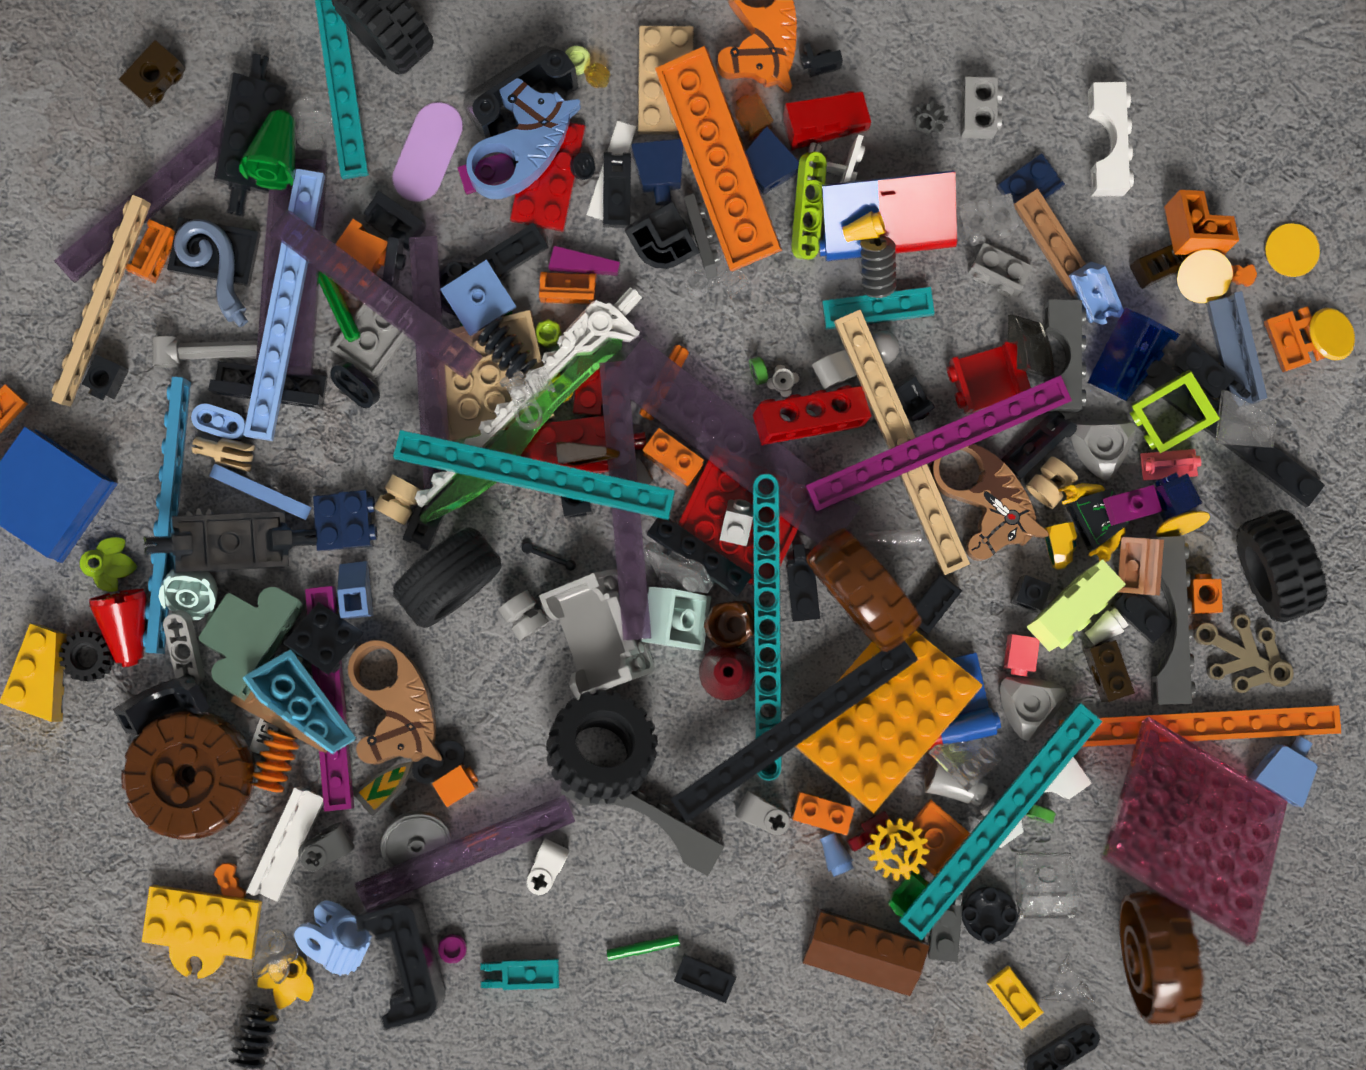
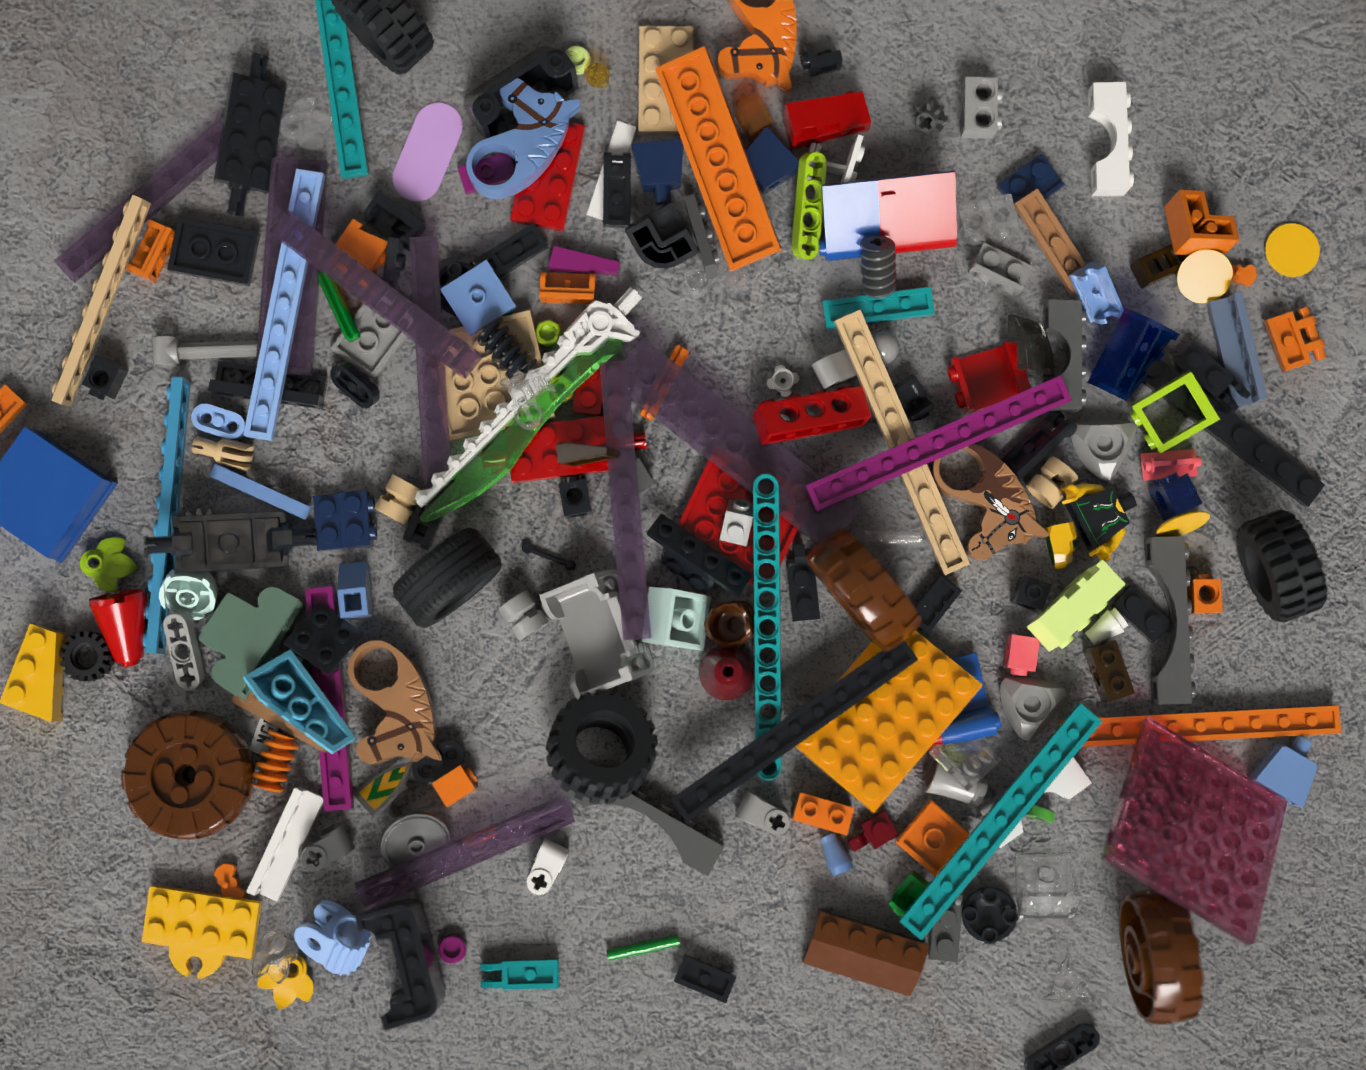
(152, 60): dark brown brick -> none
(160, 700): black arch -> none
(226, 297): sand blue plant -> none
(255, 1037): black piece -> none
(272, 152): green cone -> none
(534, 474): teal plate -> none
(582, 166): black piece -> none
(673, 457): orange hips -> none
(678, 572): clear wing -> none
(758, 370): bright green tile -> none
(866, 227): yellow cone -> none
(909, 846): yellow gear -> none
(1014, 997): yellow plate -> none
(1132, 505): magenta plate -> none
(1141, 565): nougat plate -> none
(1243, 423): clear wing -> none
(1247, 656): dark tan plant -> none
(1332, 333): yellow piece -> none

